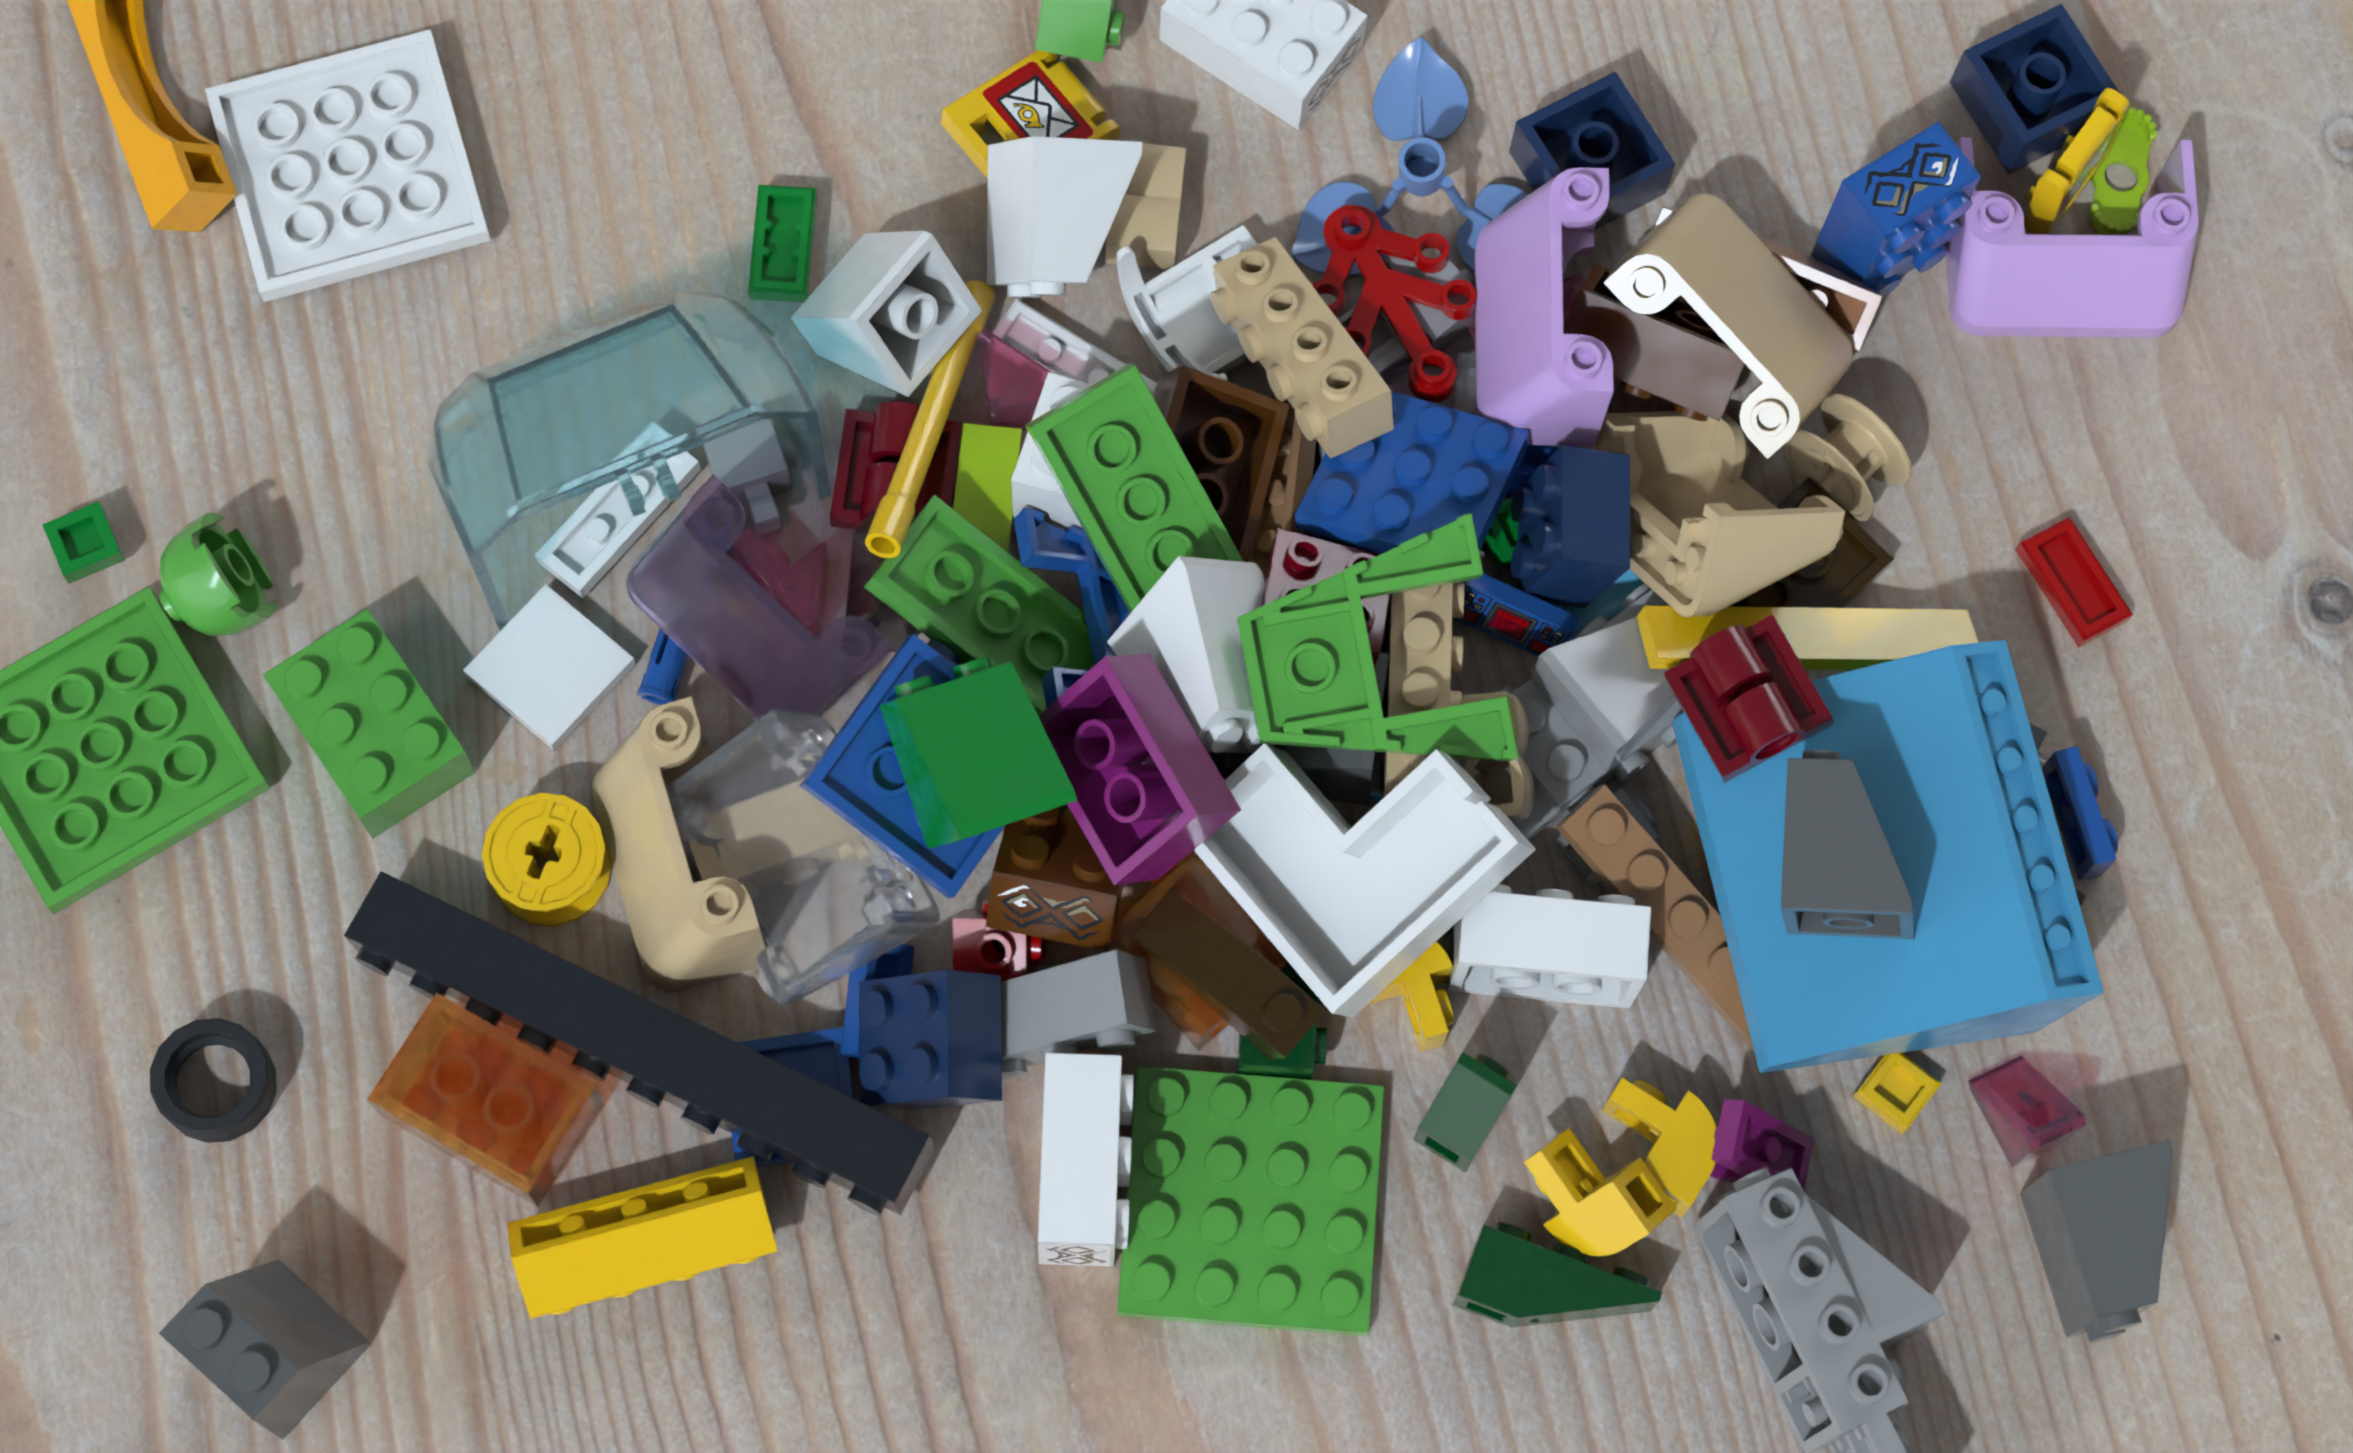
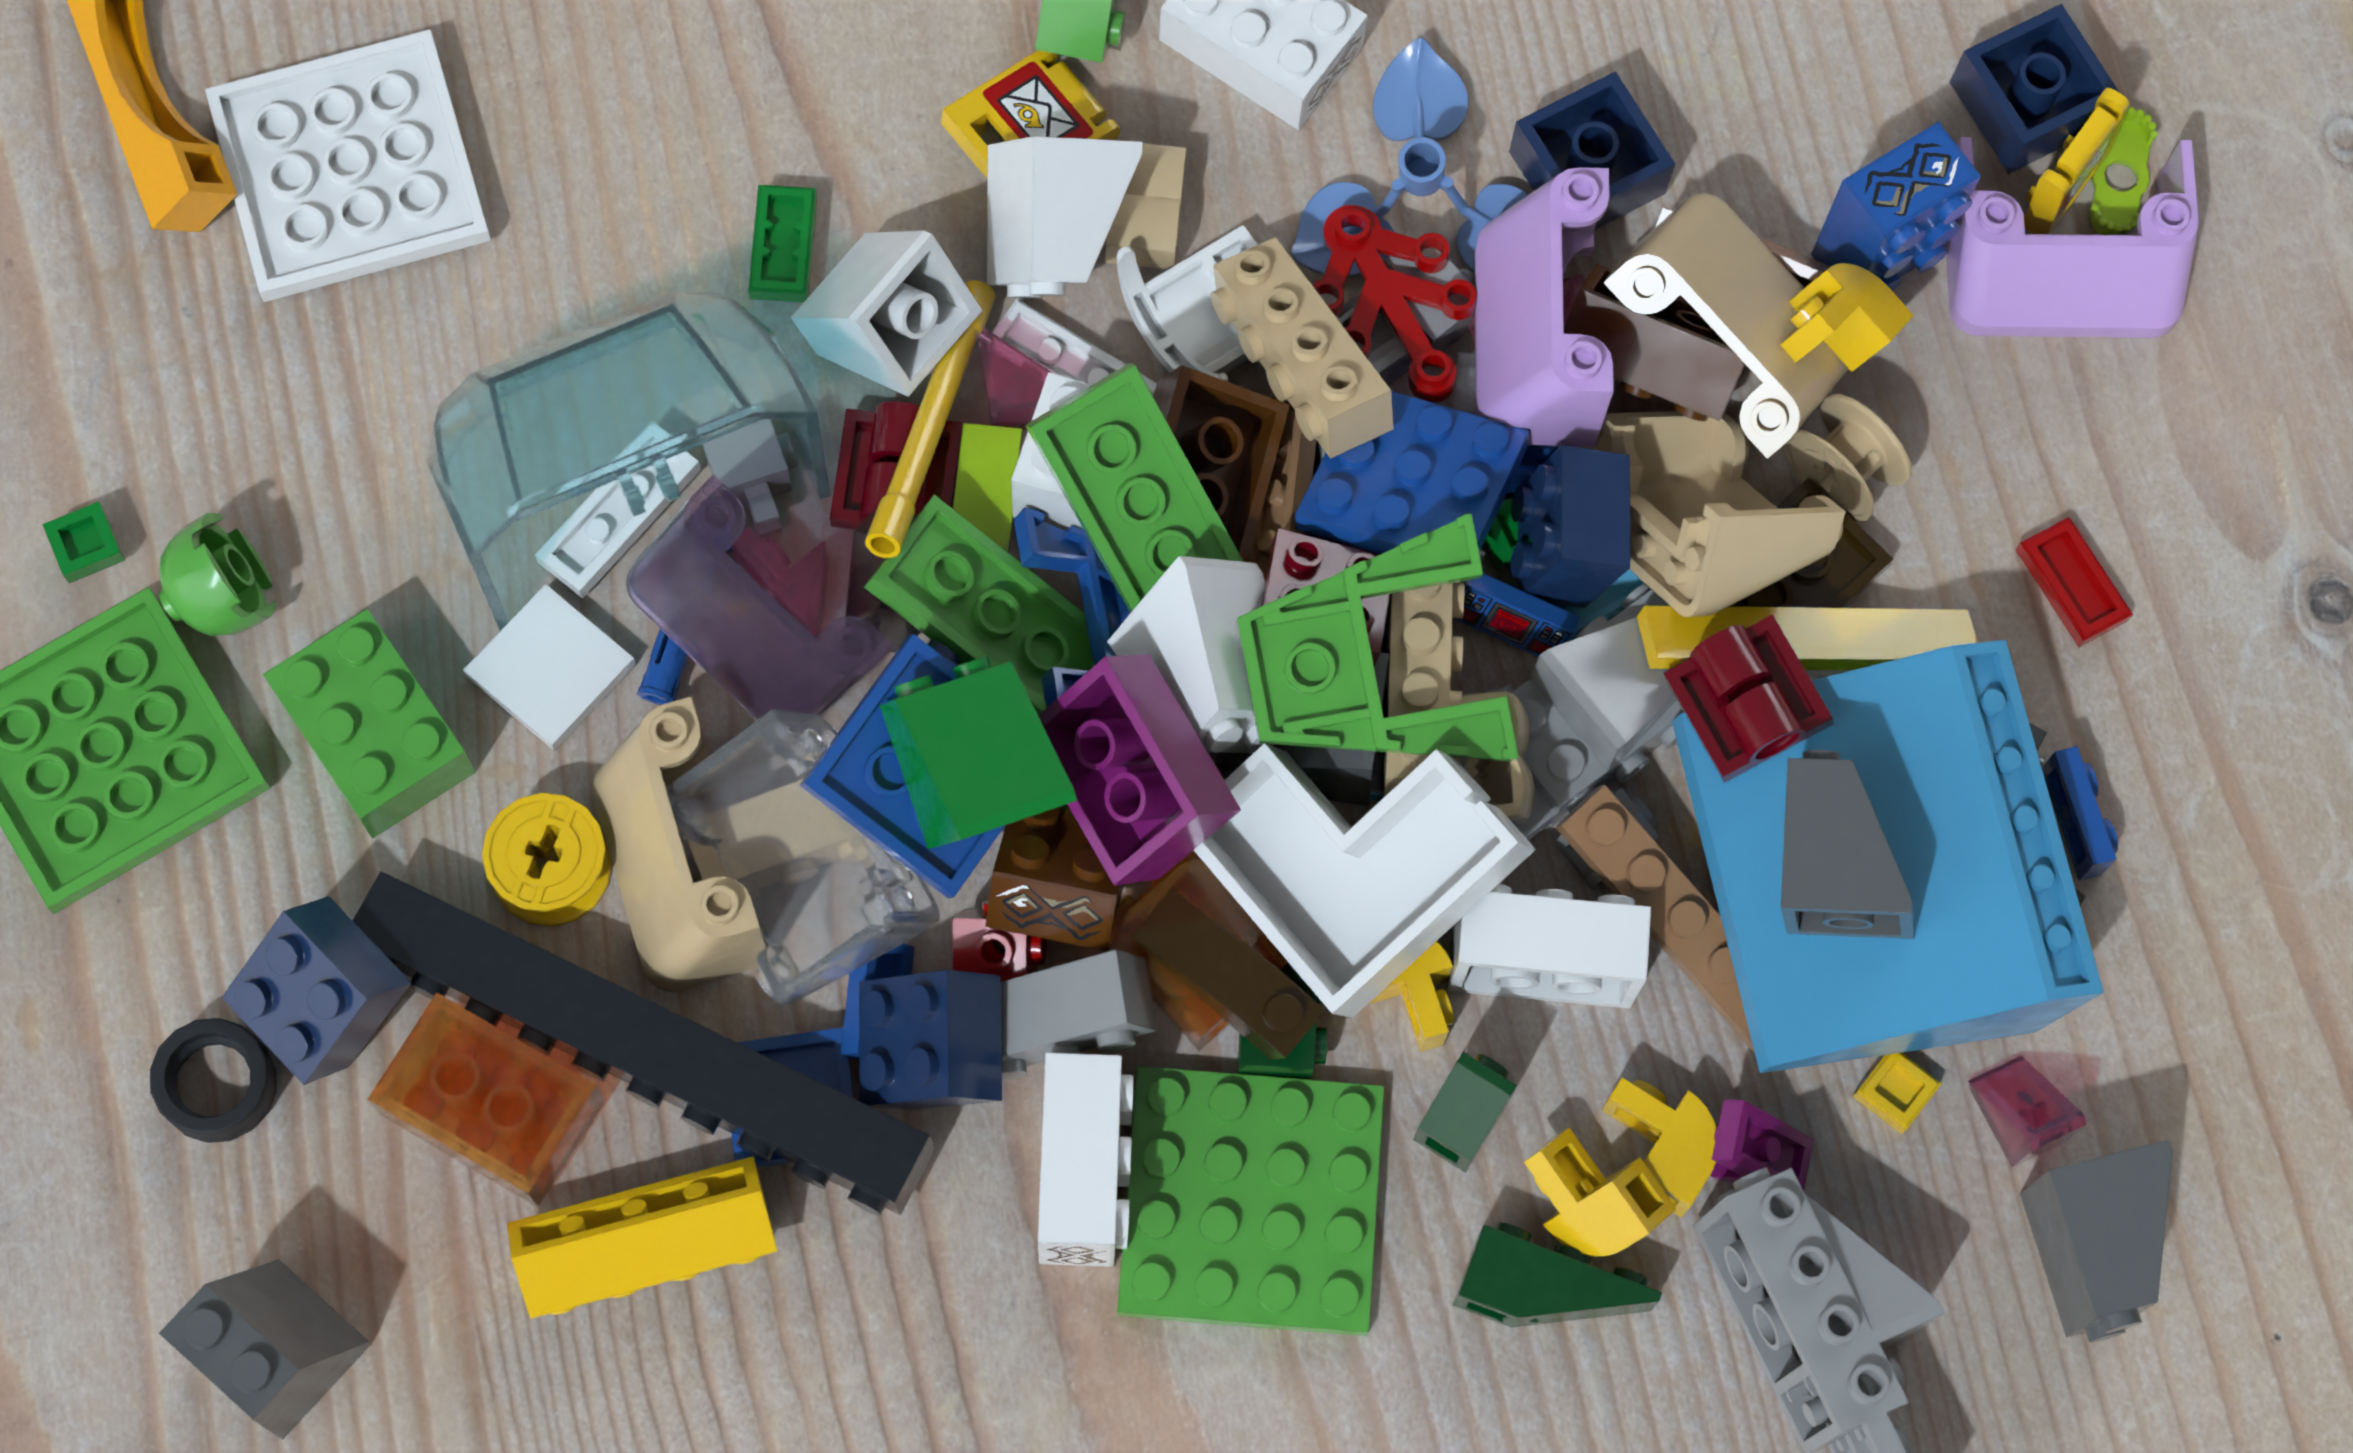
(316, 989): none -> dark blue brick
(1848, 312): none -> yellow brick

